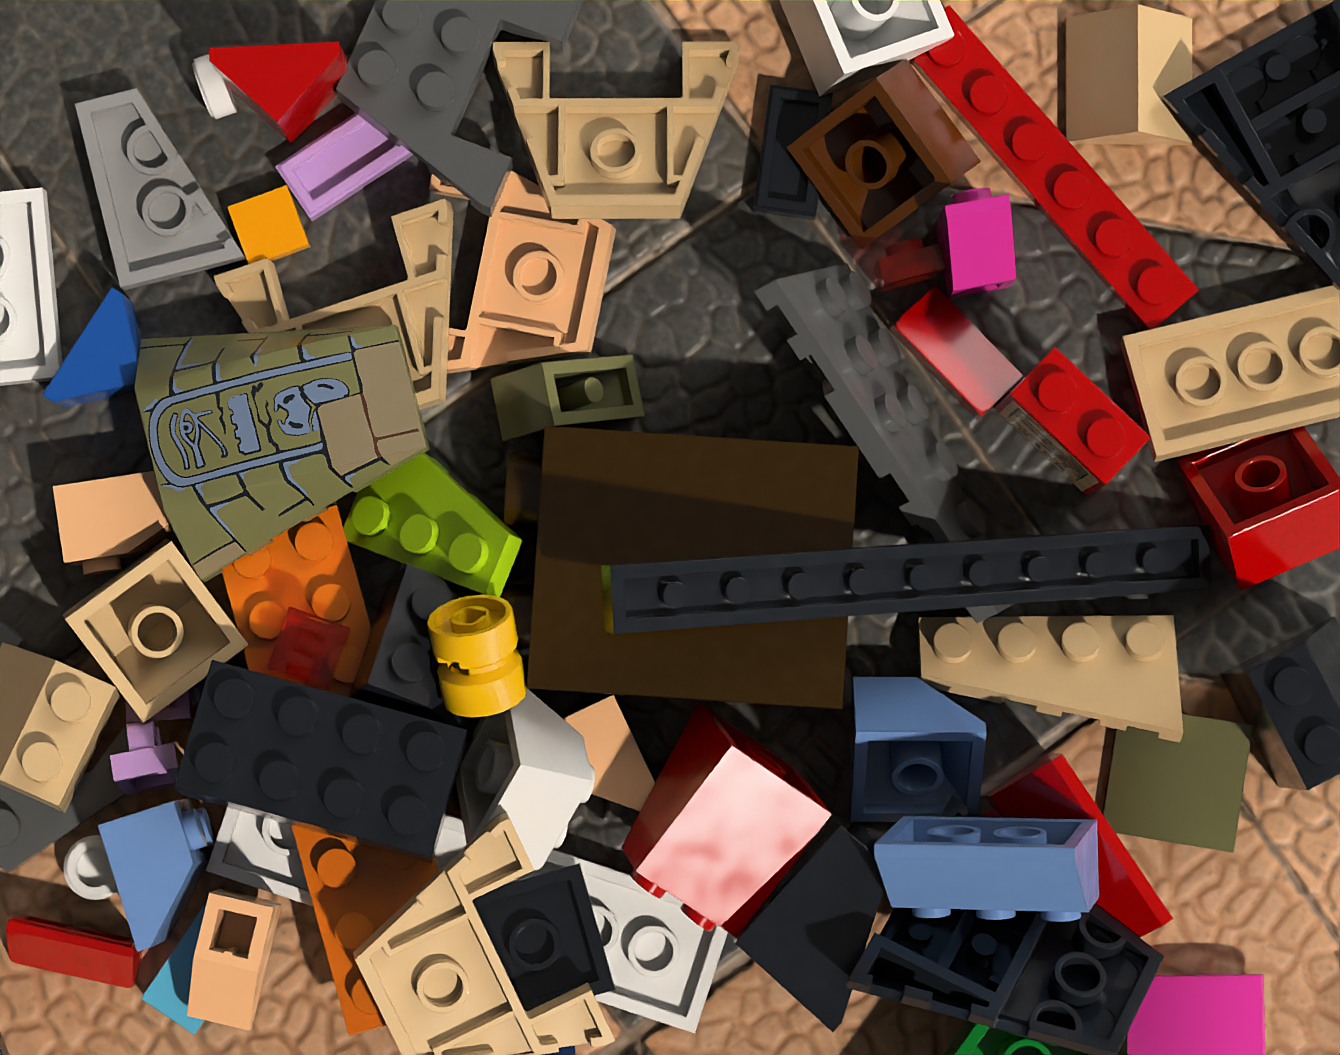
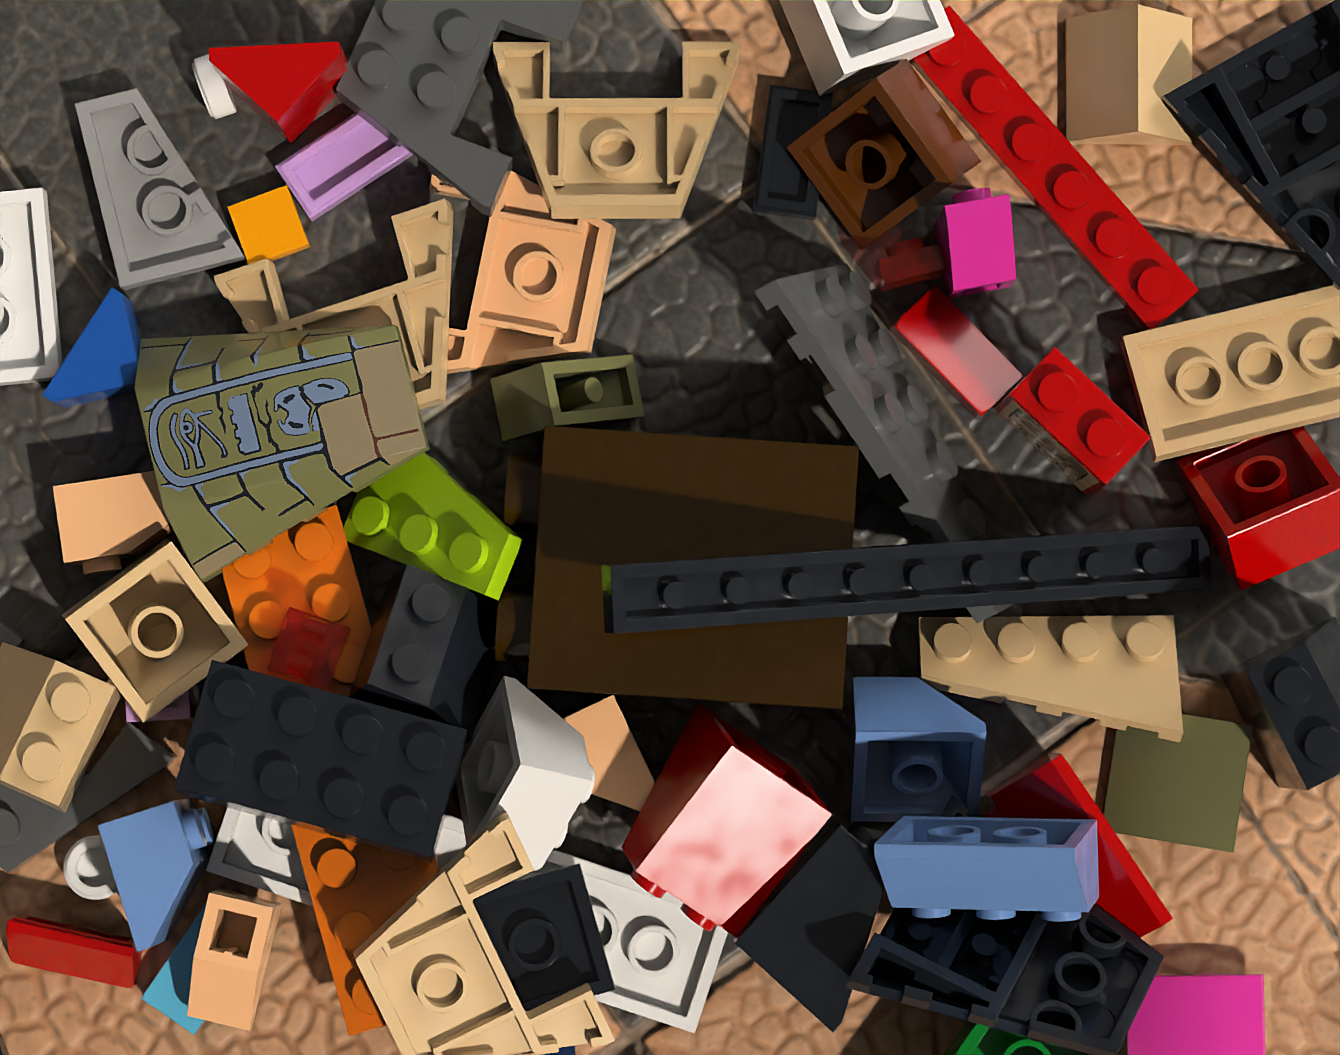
(149, 761): lavender tile -> none
(477, 655): yellow wheel -> none

